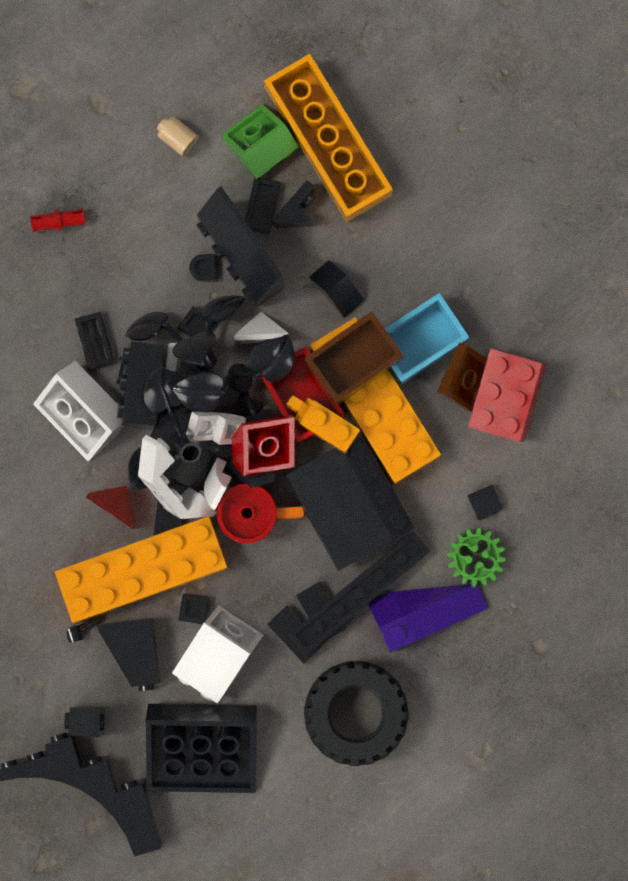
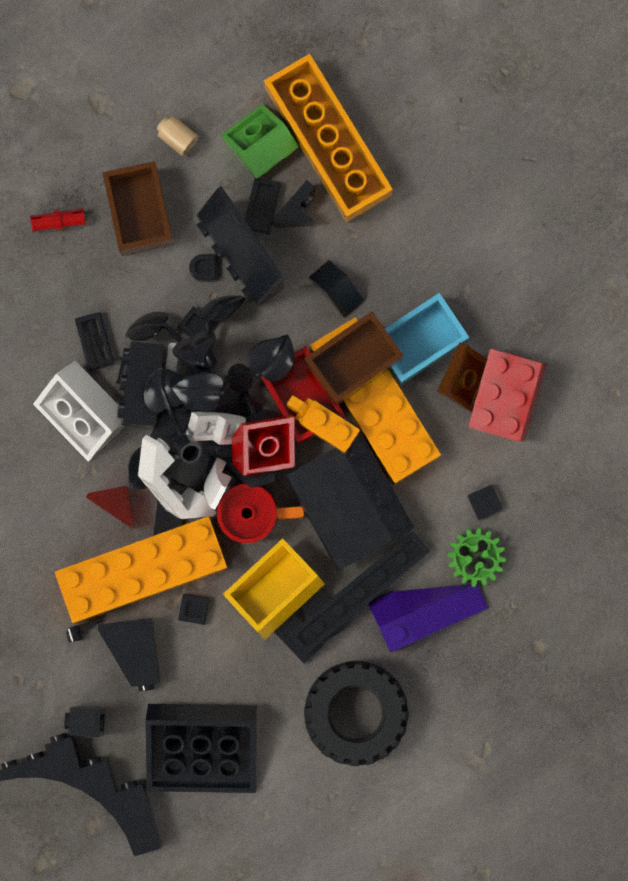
(138, 208): none -> reddish brown piece
(217, 654): white slope -> none
(258, 330): white slope -> none
(273, 589): none -> yellow piece

